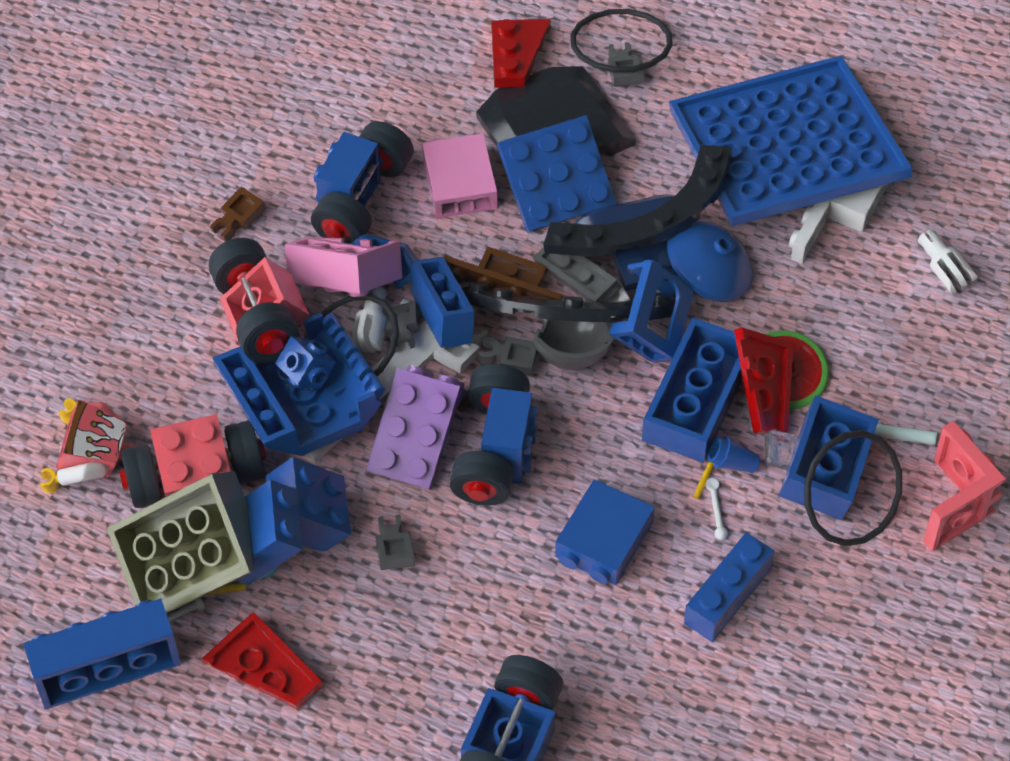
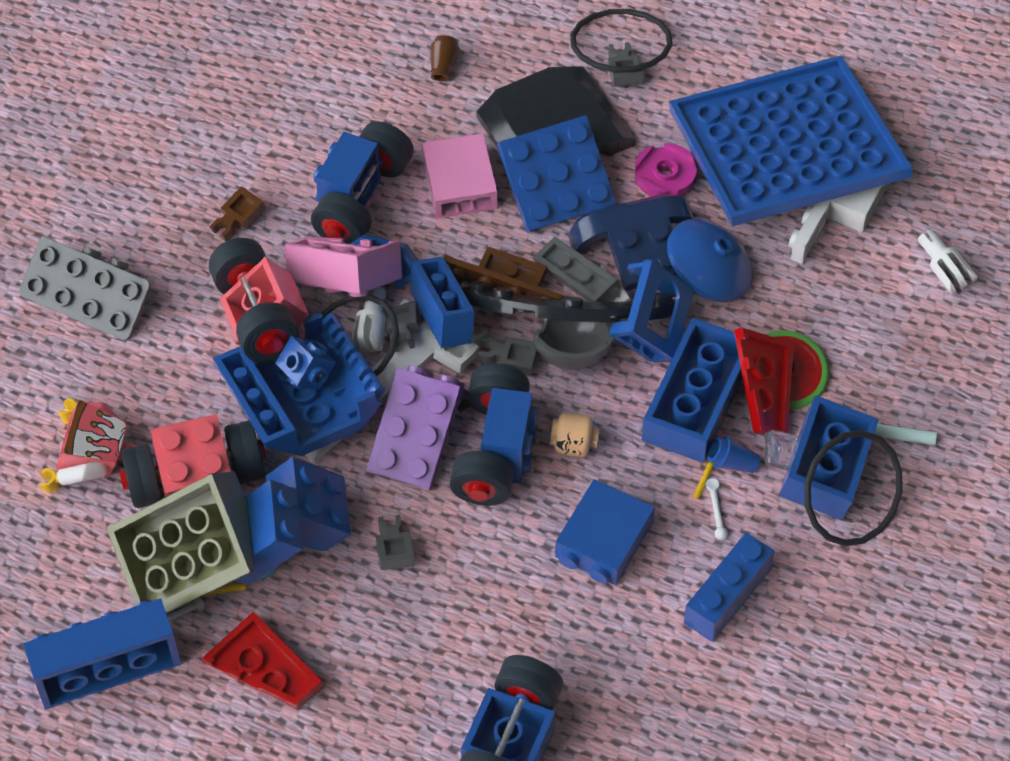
(86, 287): none -> bracket
(443, 57): none -> reddish brown cone
(515, 49): red wing -> none
(573, 435): none -> light nougat head
(651, 228): black plate -> none
(670, 156): none -> dark pink plate
(975, 478): coral bracket -> none

